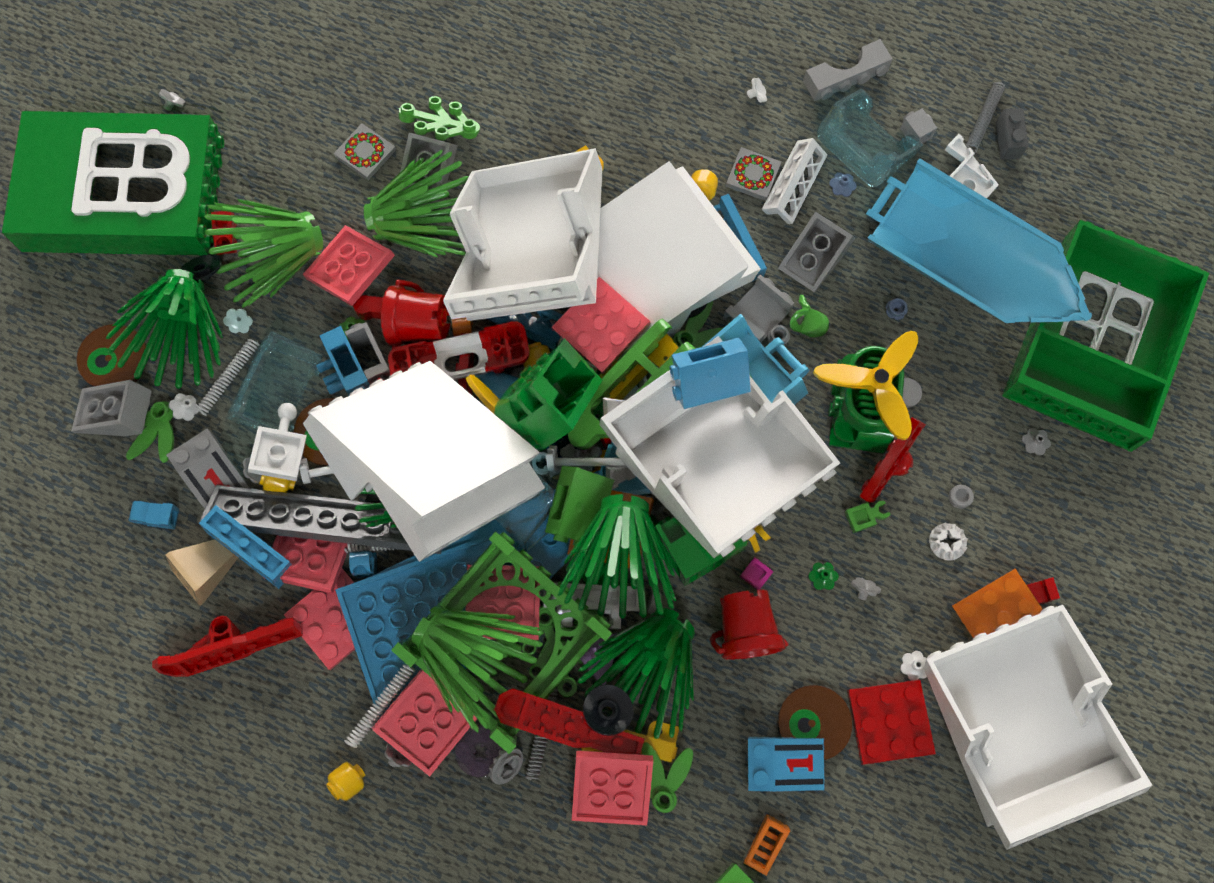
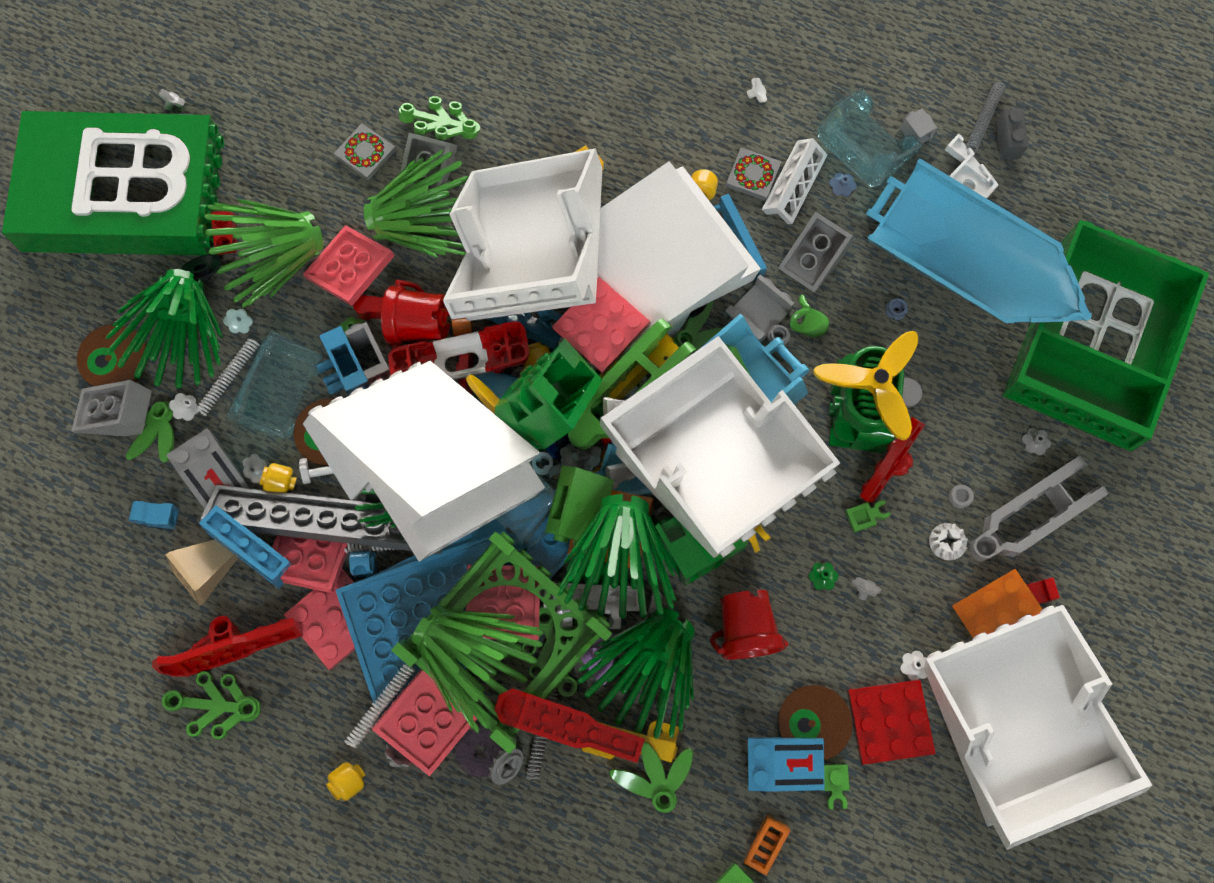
(217, 705): none -> bright green plant
(278, 451): white plate -> none
(553, 460): white piece -> none
(612, 787): coral plate -> none
(616, 701): black dish -> none
(710, 373): dark azure piece -> none
(756, 574): dark pink tile -> none
(825, 80): light grey arch -> none
(836, 781): none -> bright green plate
(990, 544): none -> light grey piece

